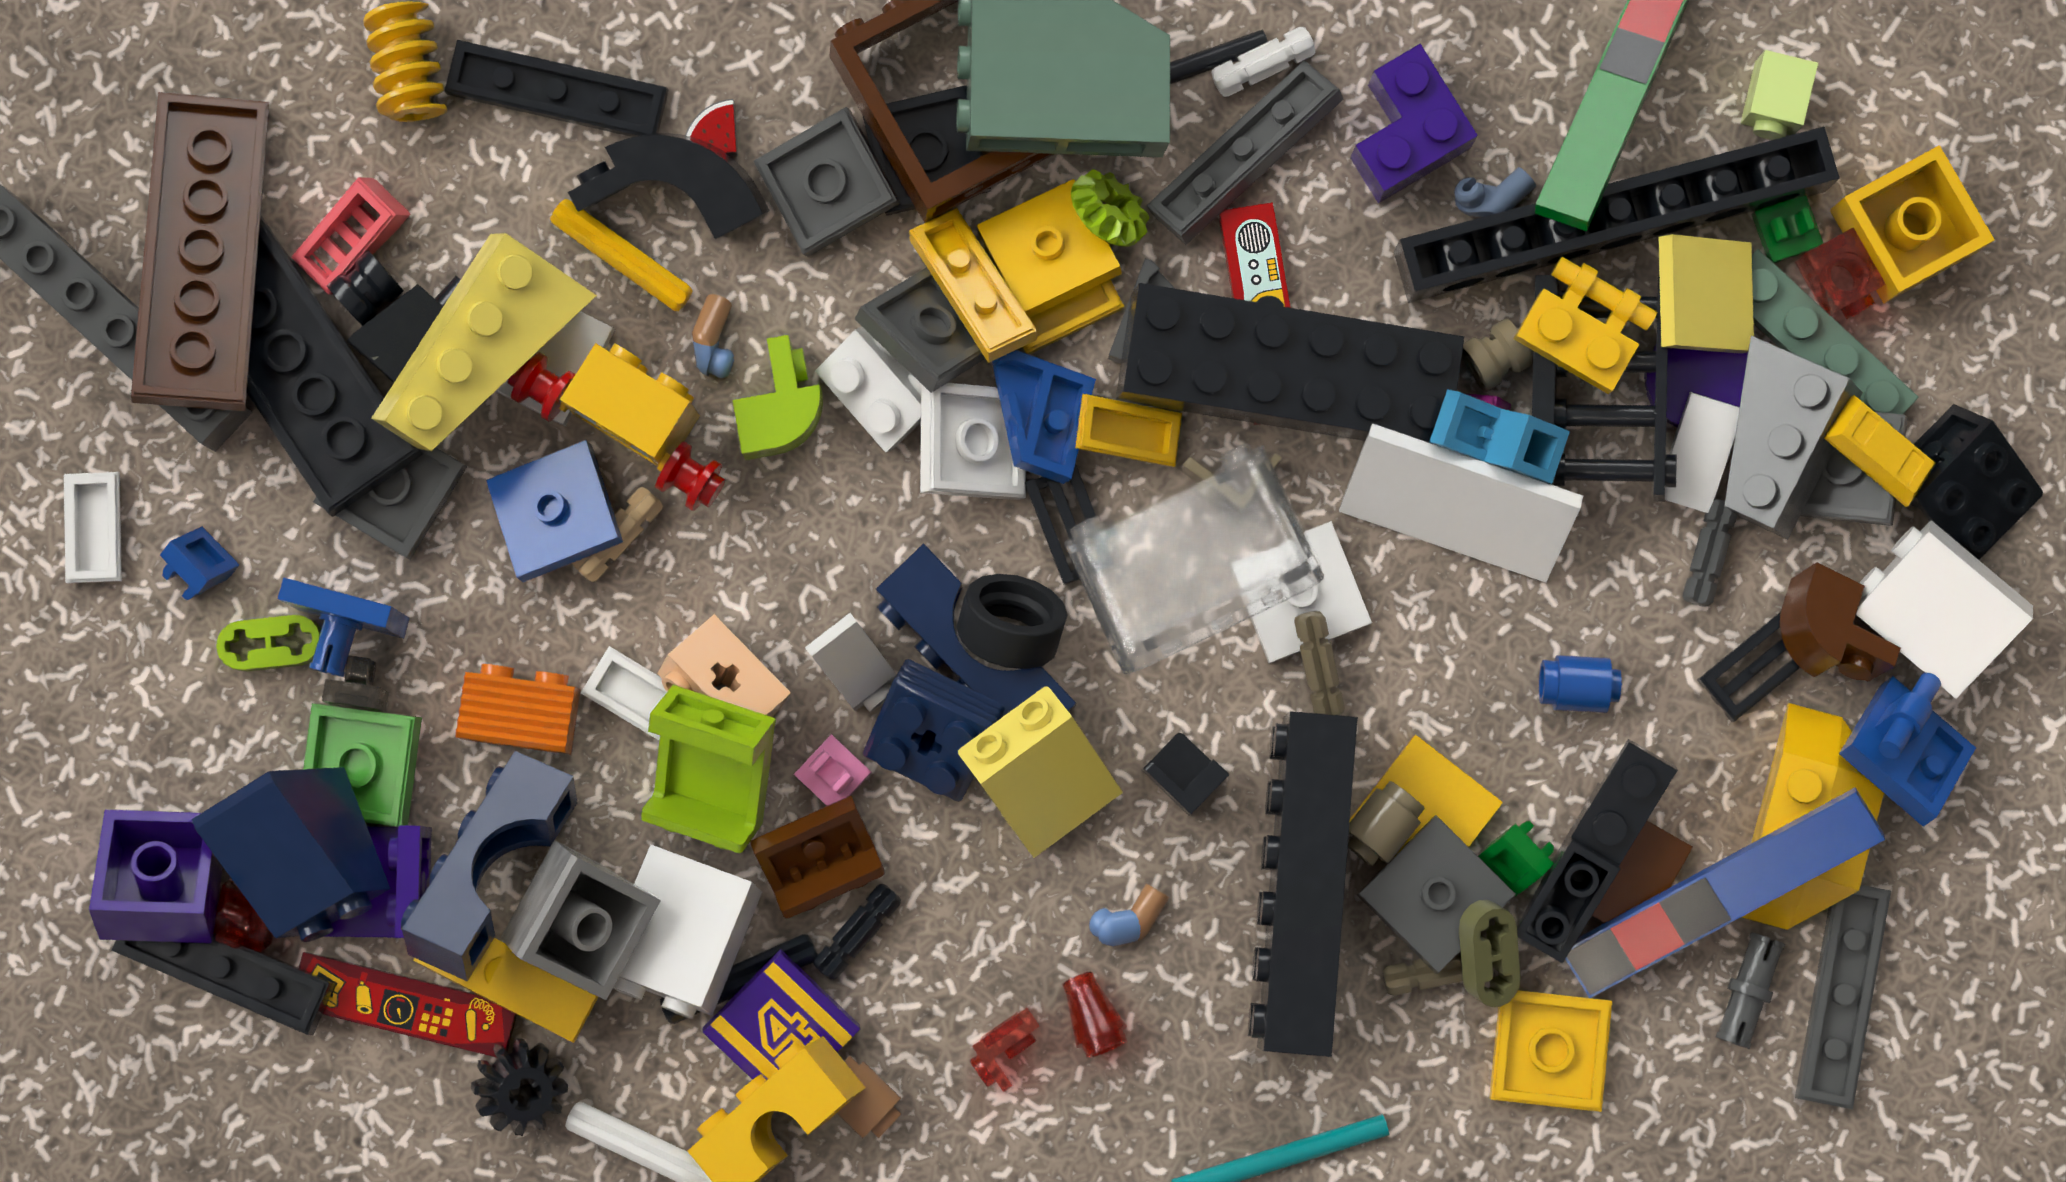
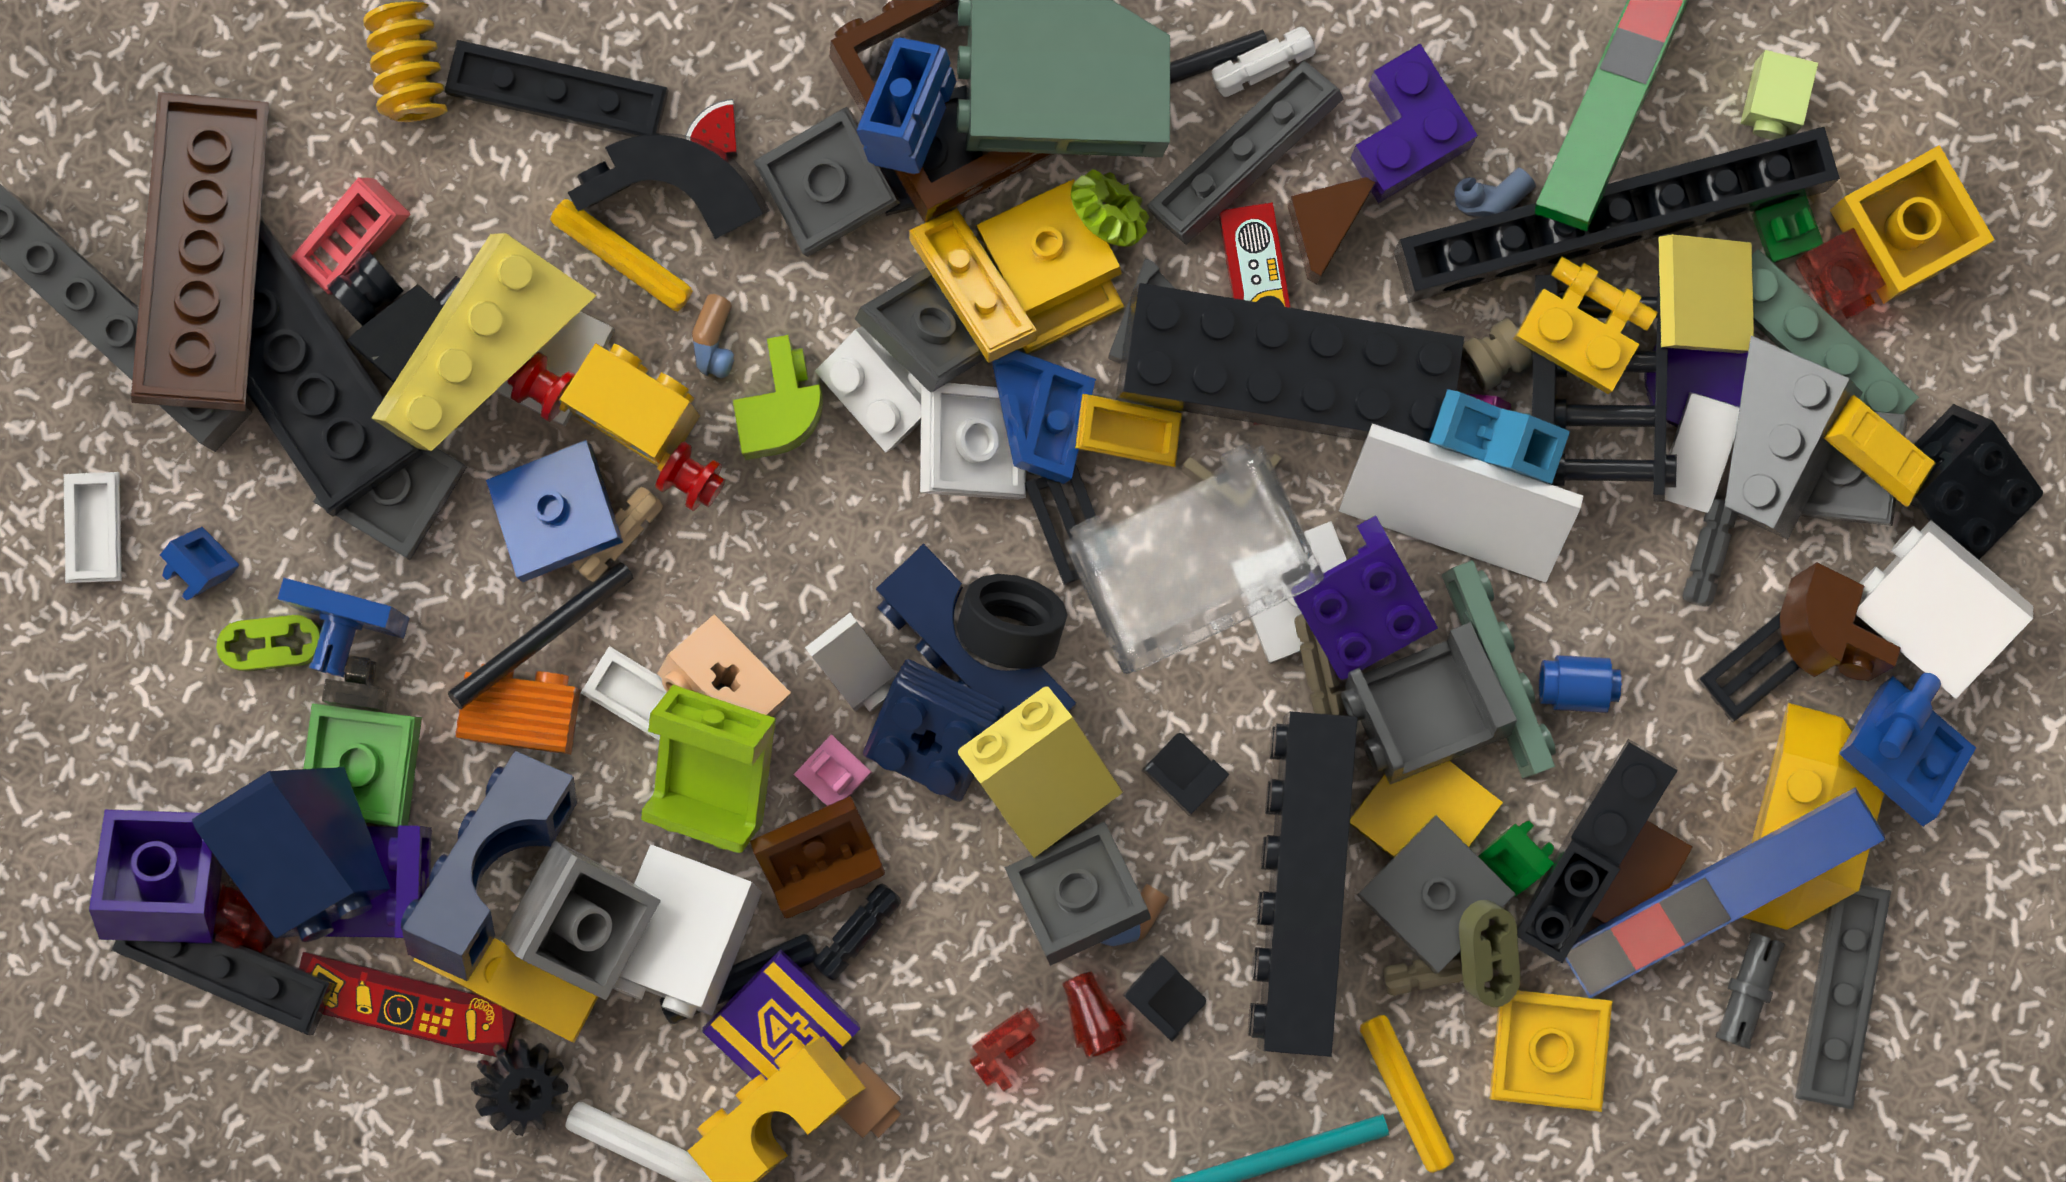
(540, 635): none -> black bar
(906, 105): none -> blue brick
(1078, 893): none -> dark grey plate
(1165, 997): none -> black panel
(1323, 220): none -> reddish brown slope
(1365, 605): none -> dark purple bracket
(1384, 824): dark tan brick -> none
(1407, 1093): none -> yellow axle
(1429, 706): none -> dark grey panel
(1471, 598): none -> sand green plate

